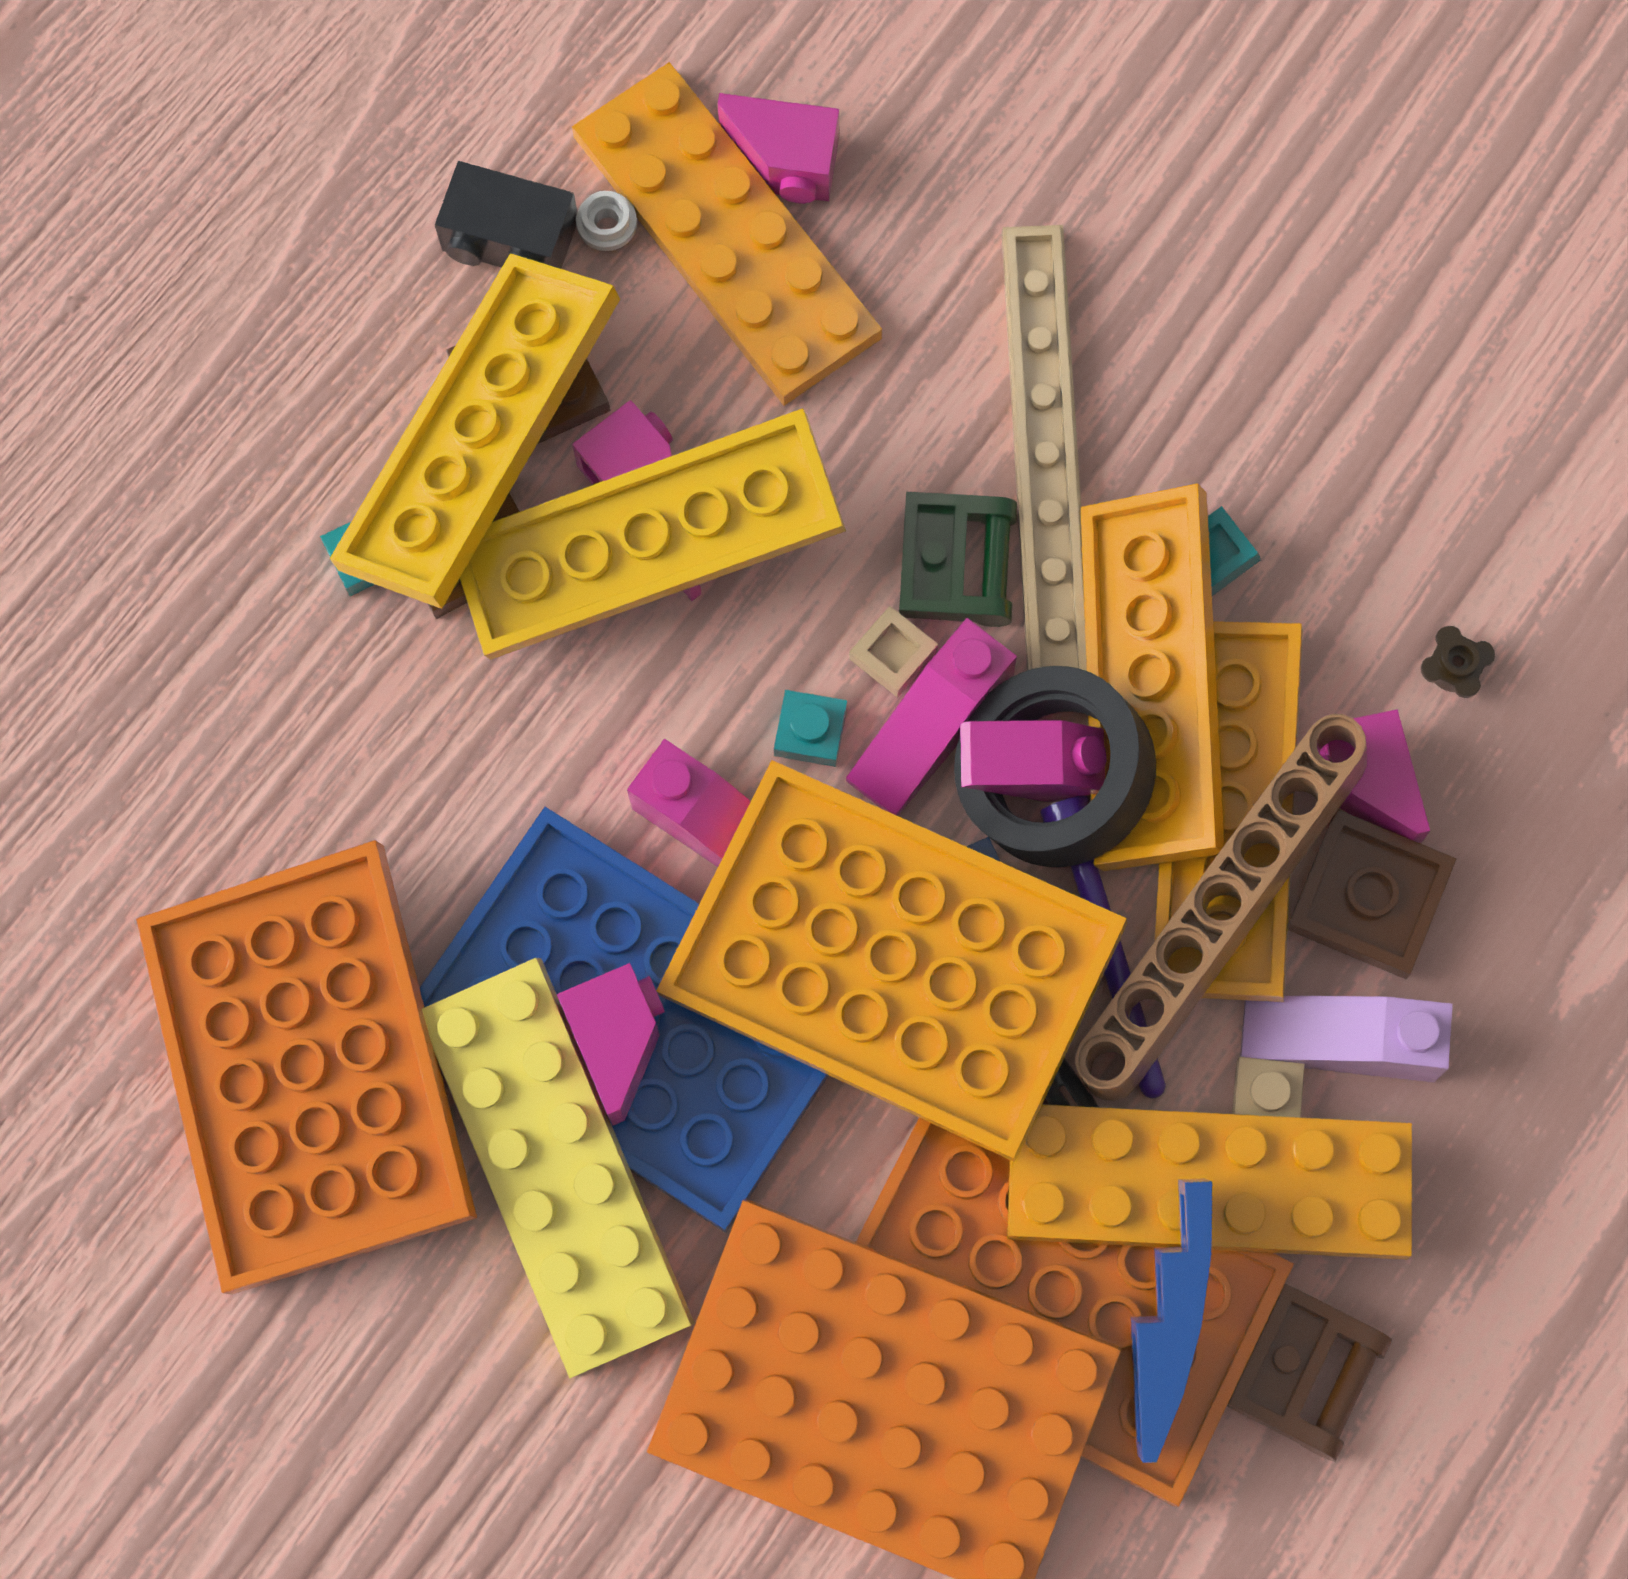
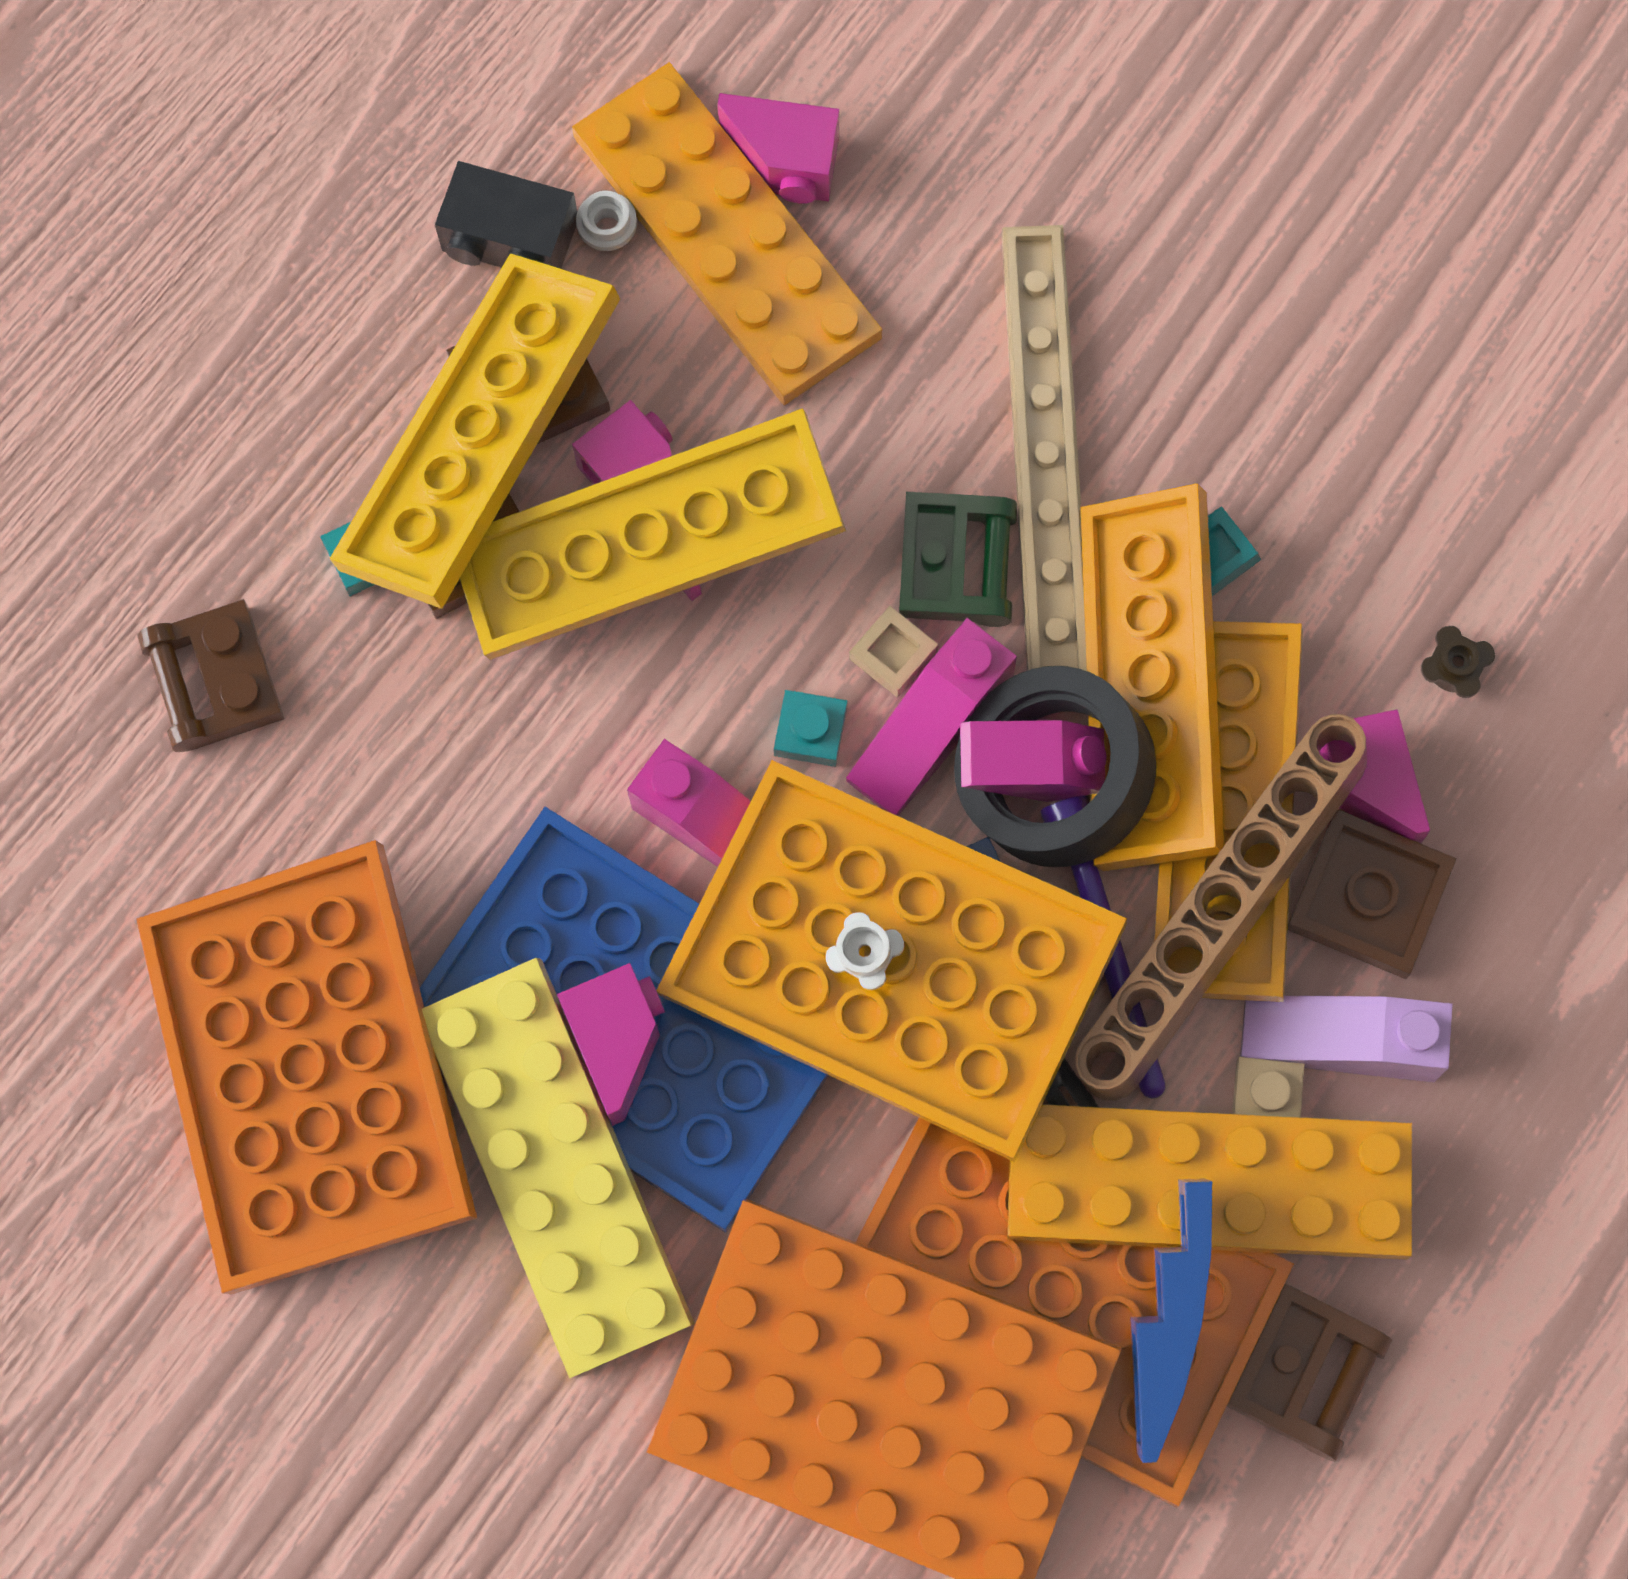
(231, 671): none -> reddish brown plate
(859, 932): none -> white plate

